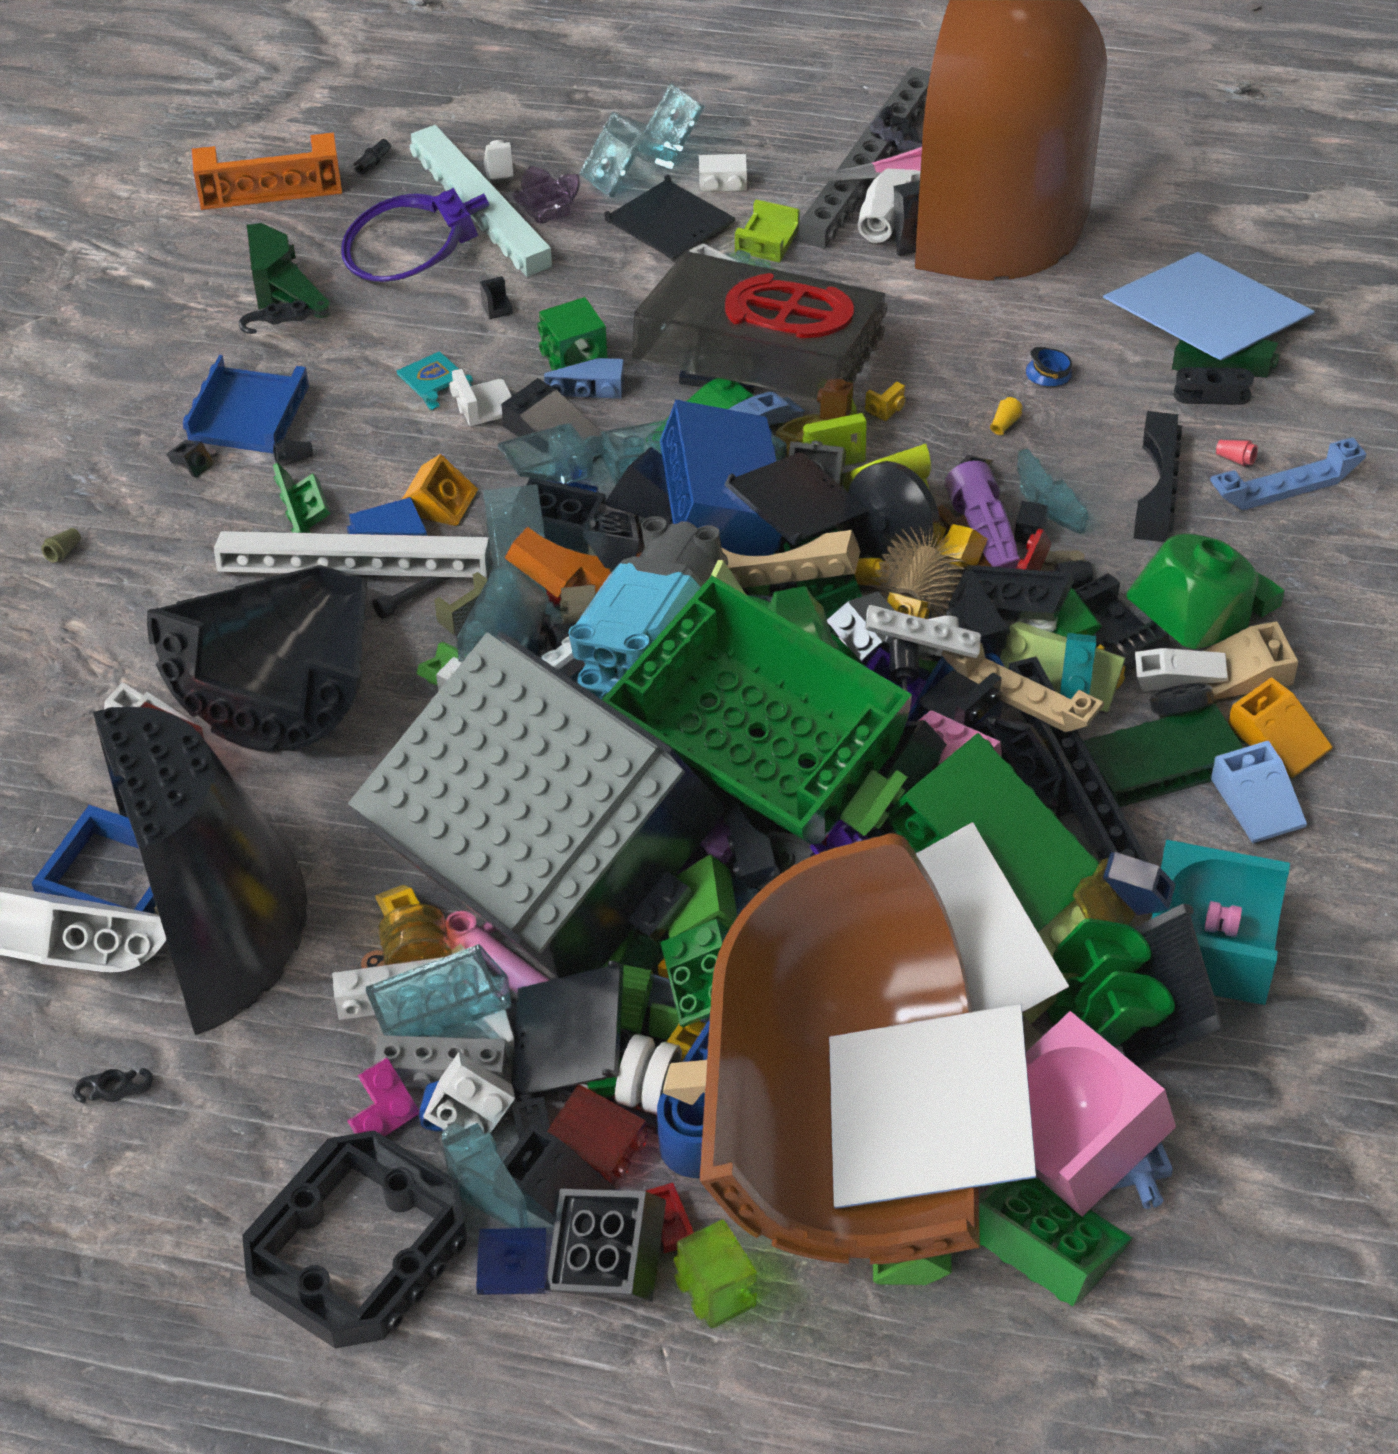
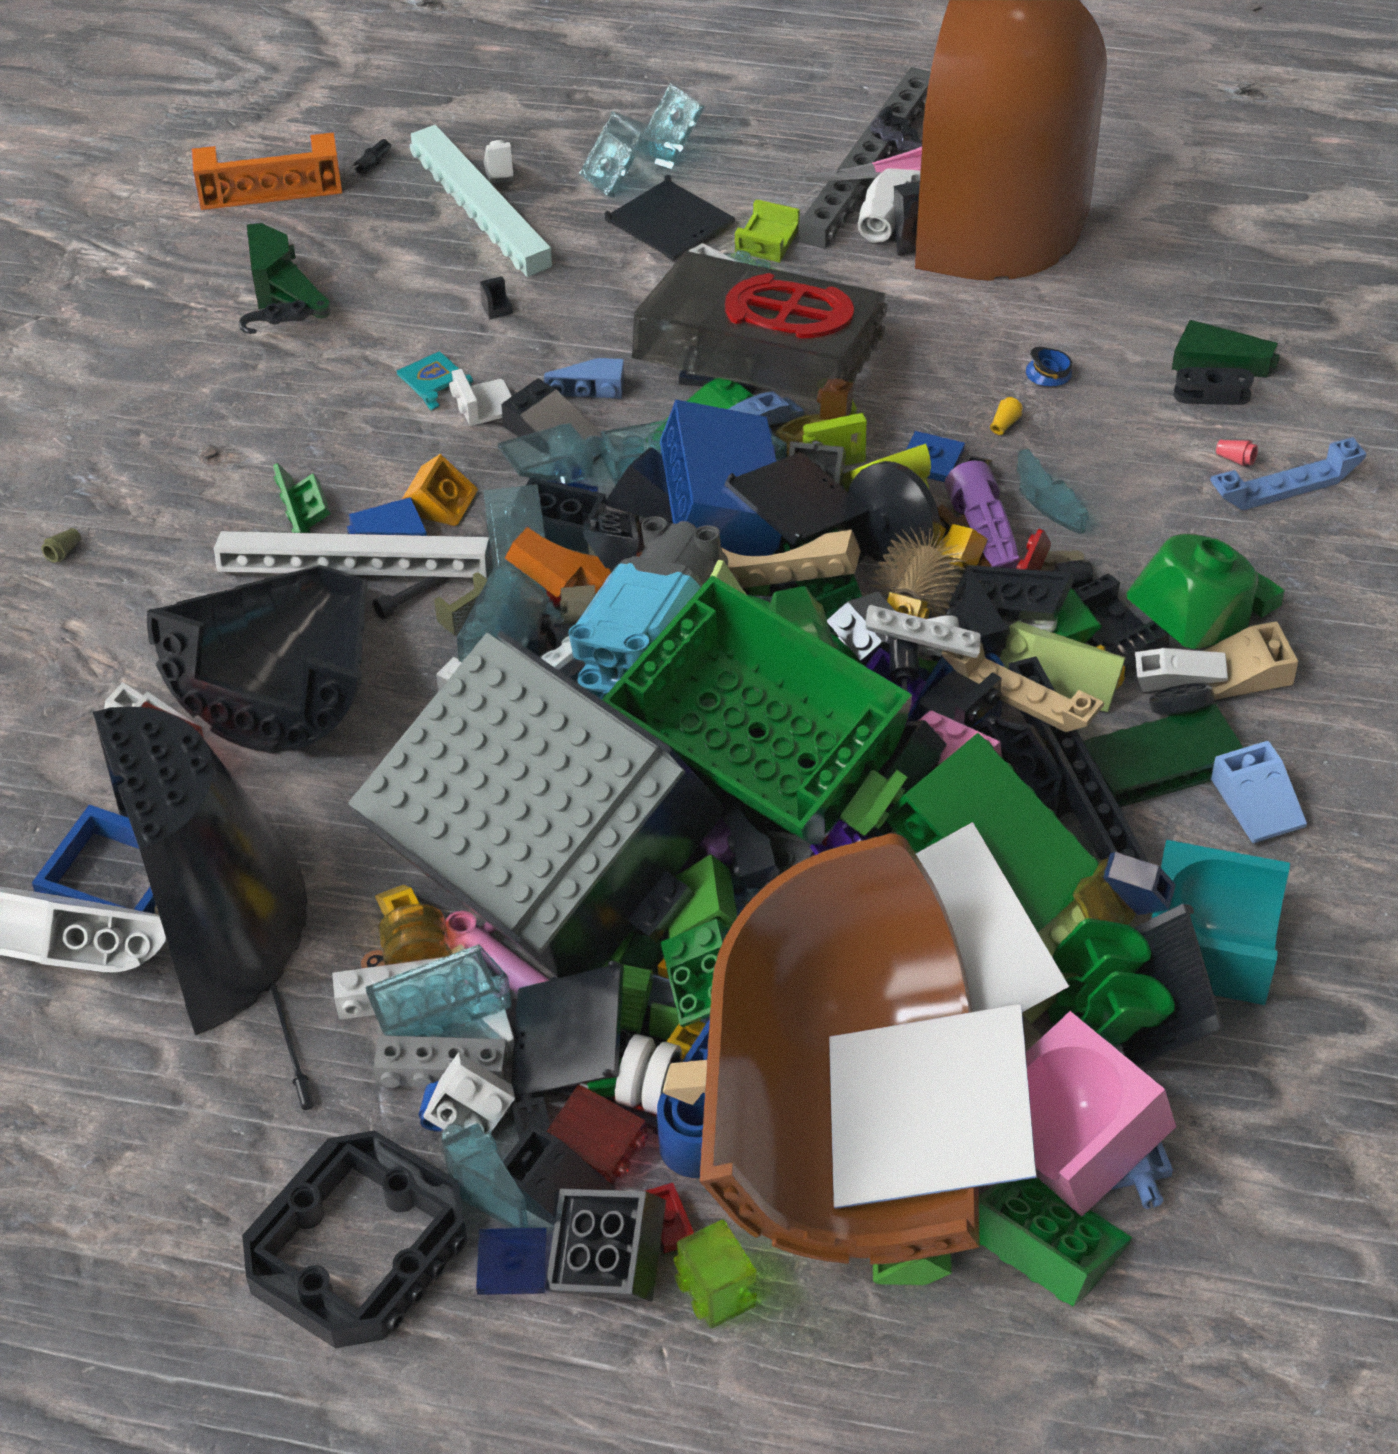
(99, 1081): black piece -> none
(191, 454): black bracket -> none
(245, 407): blue panel -> none
(291, 451): black cone -> none
(300, 1080): none -> black piece
(390, 1098): dark pink plate -> none
(431, 667): bright green bracket -> none
(452, 210): dark purple brick -> none
(545, 197): clear purple brick -> none
(571, 334): green brick -> none
(722, 172): white brick -> none
(866, 569): yellow brick -> none
(888, 403): yellow bracket -> none
(943, 453): none -> blue plate
(1030, 519): black brick -> none
(1078, 664): teal arch -> none
(1154, 509): black arch -> none
(1209, 305): light blue piece -> none
(1223, 919): bright pink wheel -> none
(1278, 717): light orange slope -> none

